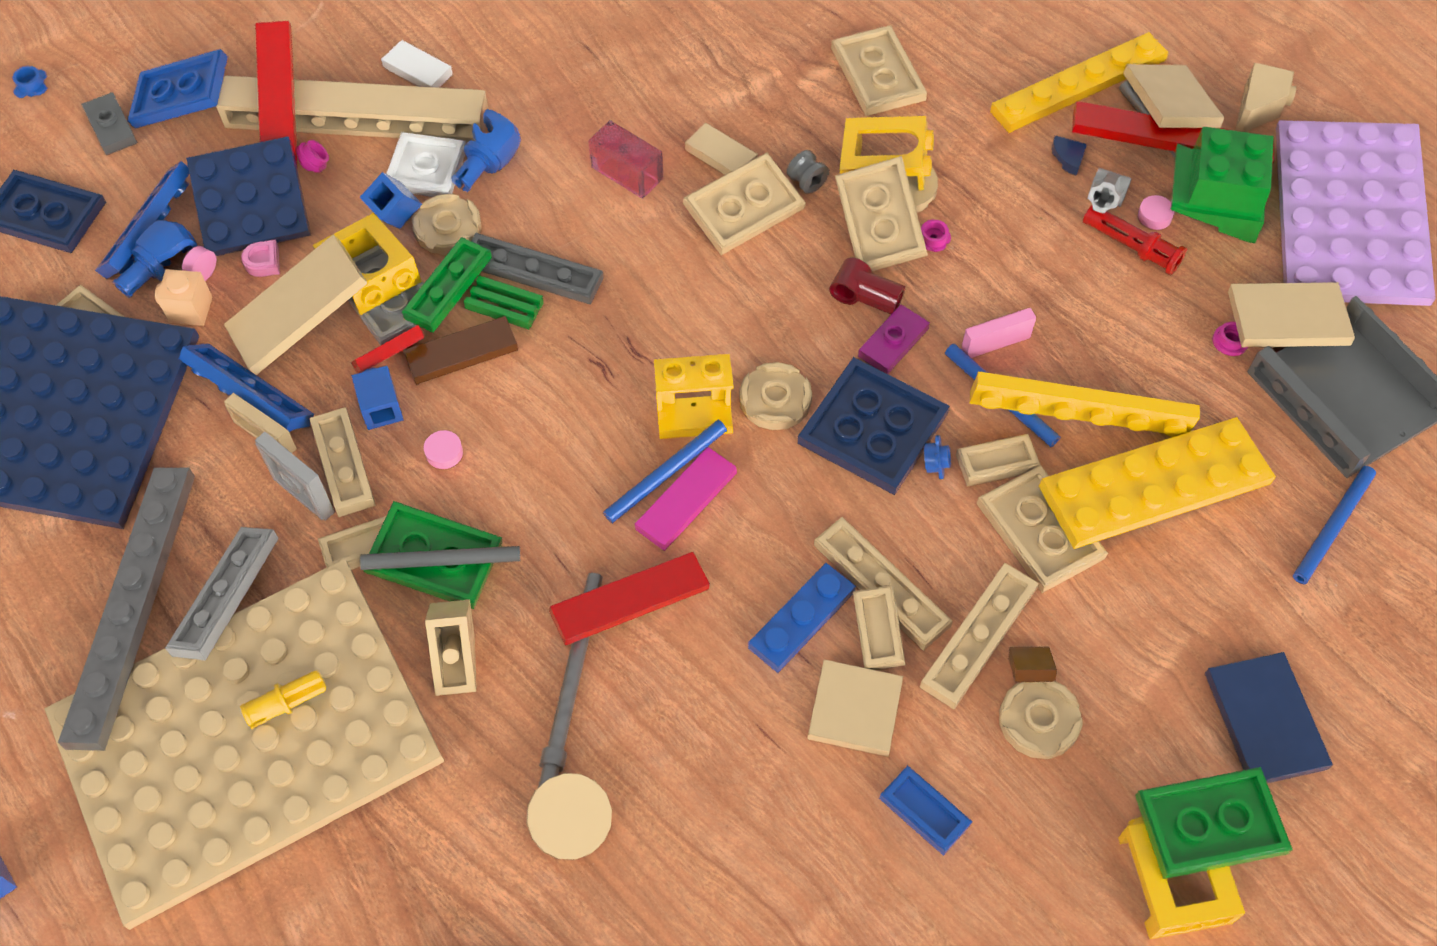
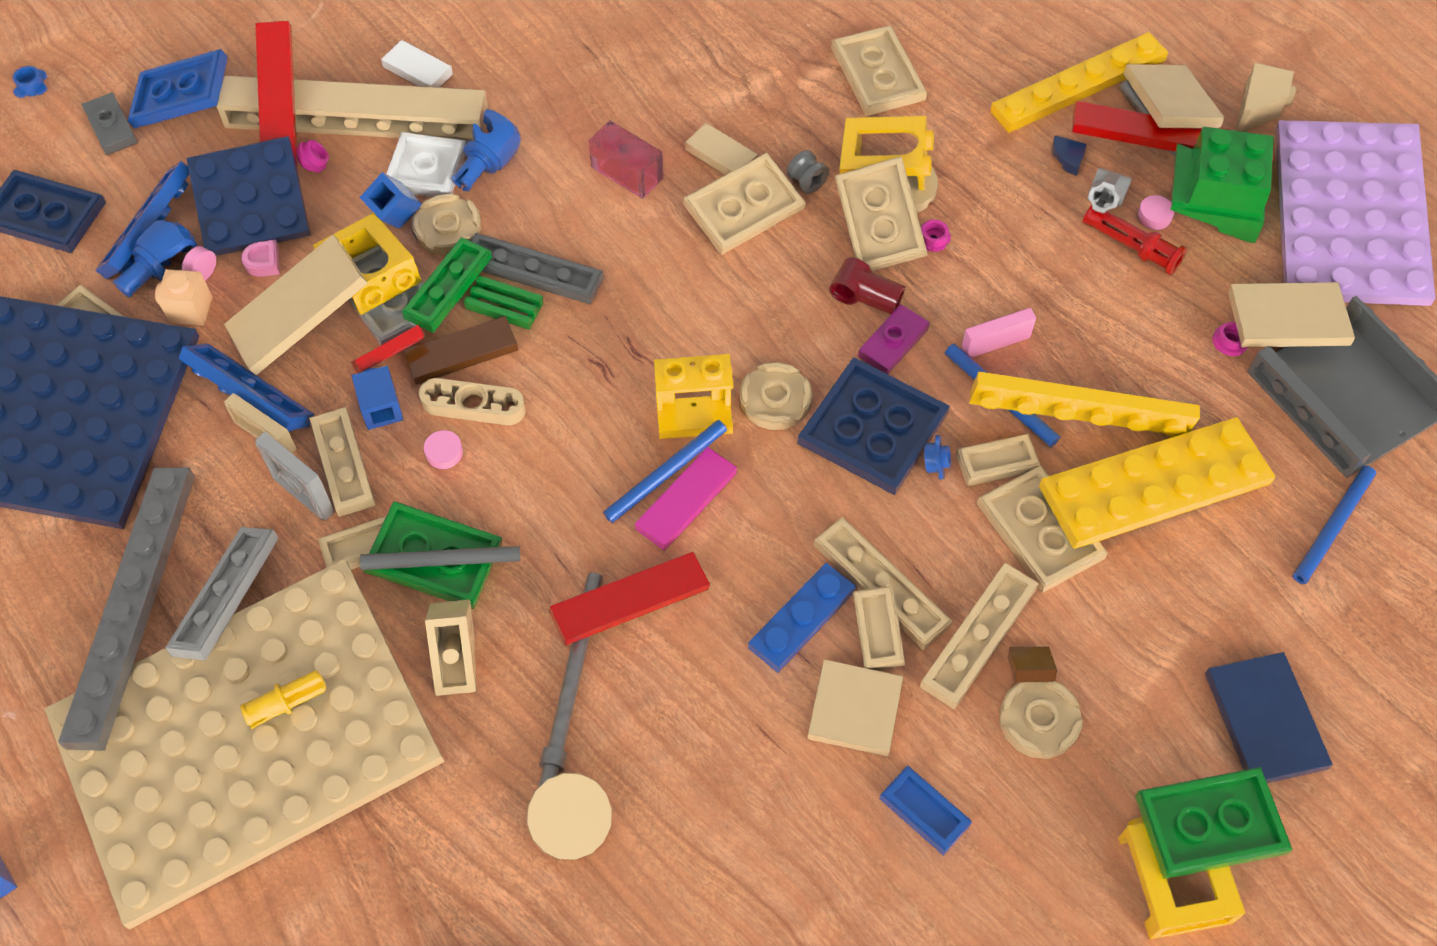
(462, 390): none -> tan beam

